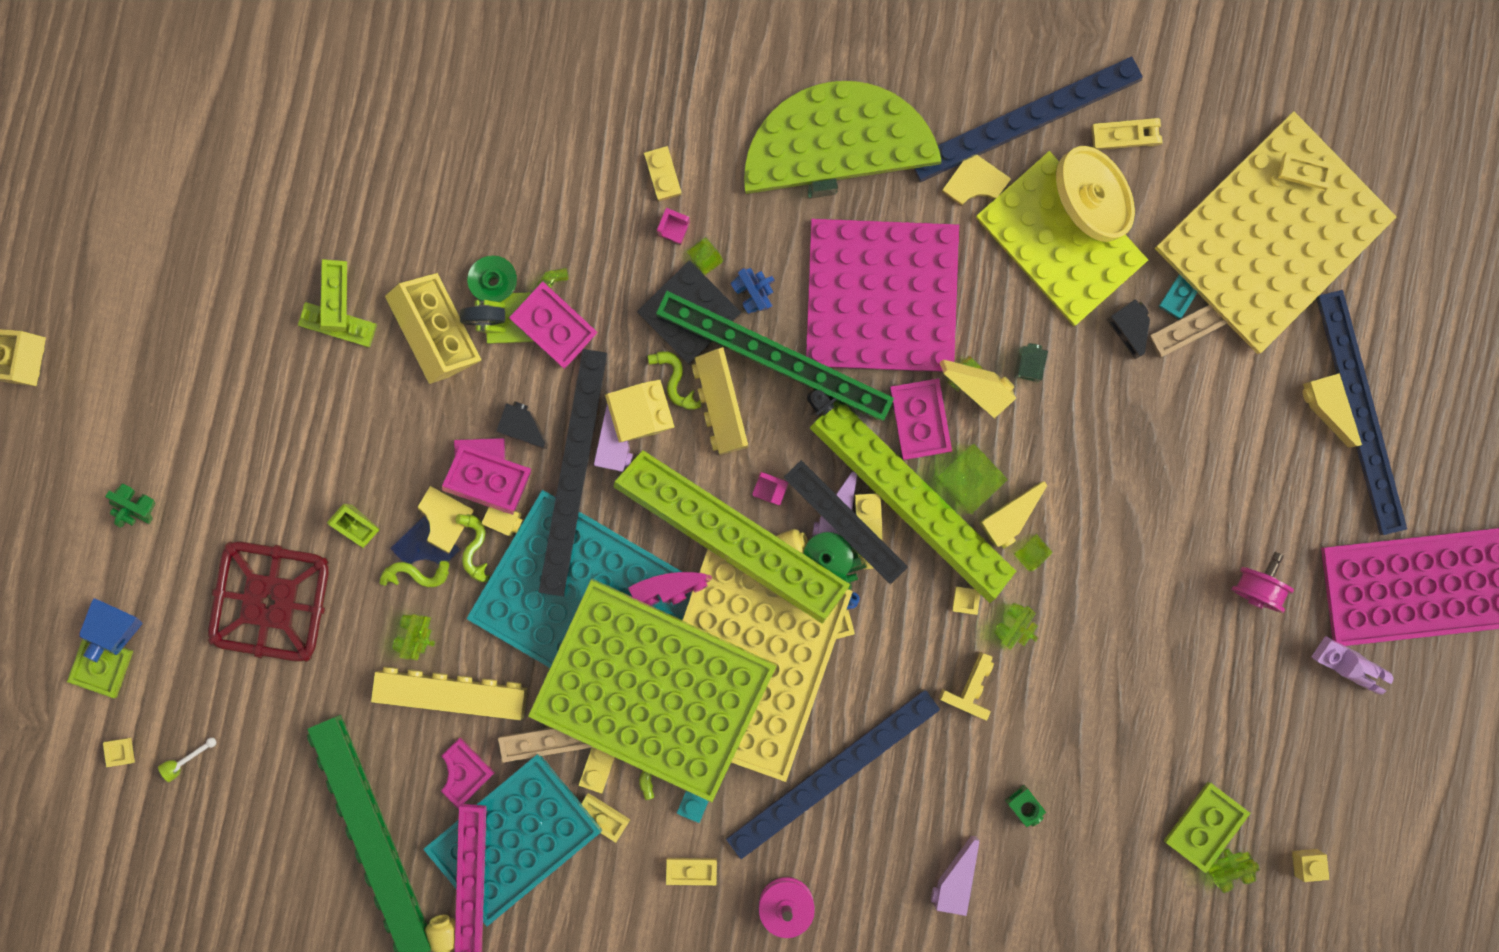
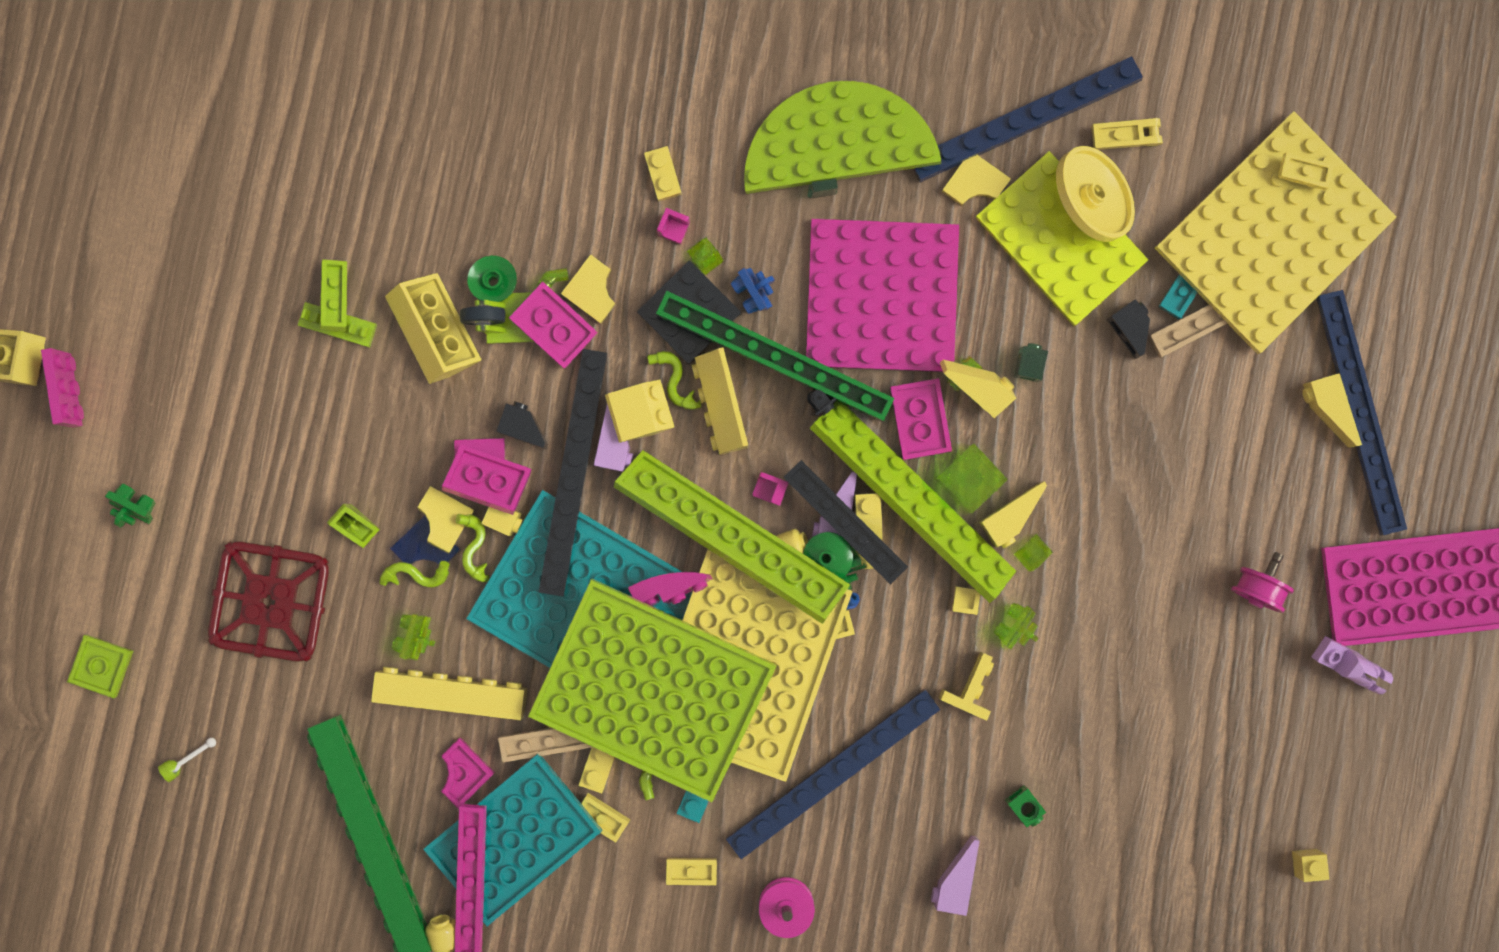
(62, 388): none -> dark pink plate
(107, 629): blue torso -> none
(118, 752): light yellow plate -> none
(589, 289): none -> light yellow tile
(1207, 827): lime plate -> none
(1232, 868): clear neon green hips -> none

